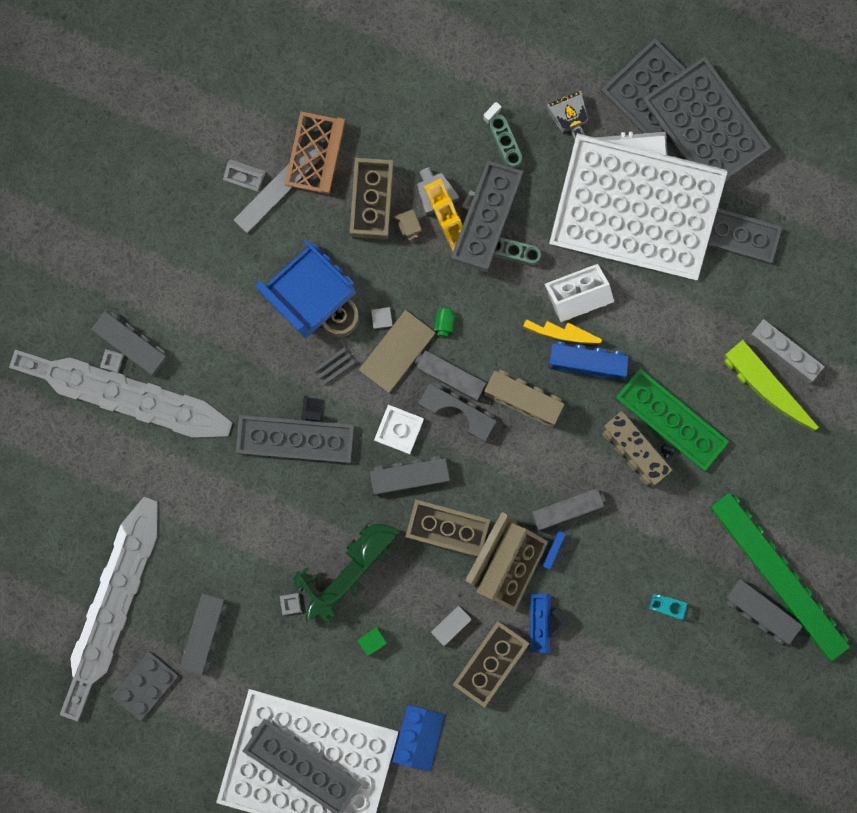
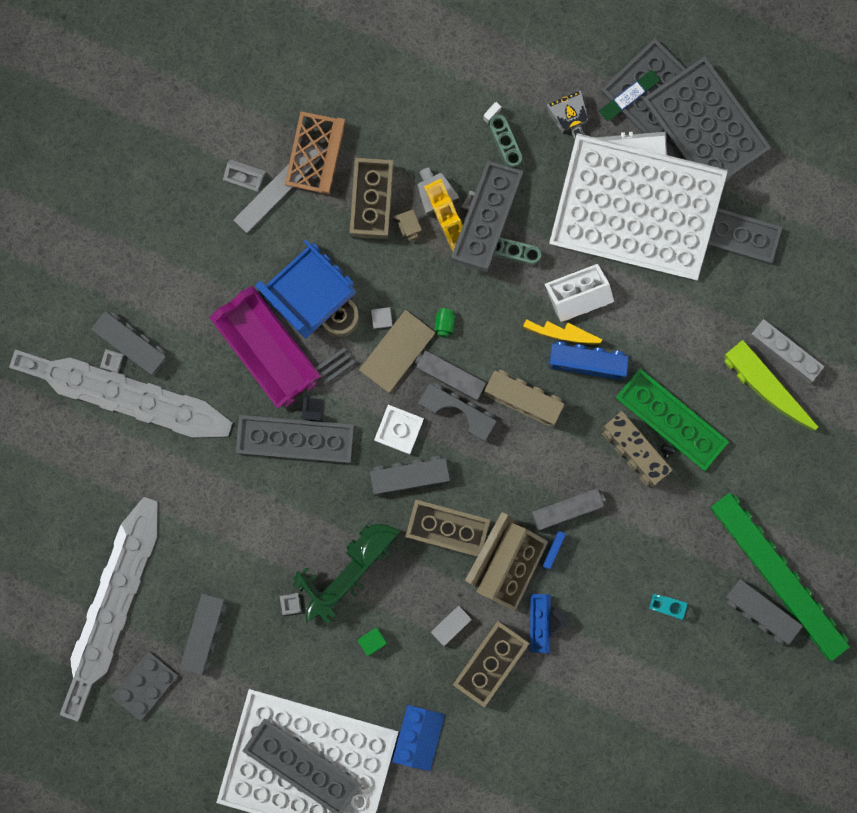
(265, 347): none -> magenta panel
(629, 95): none -> sticker

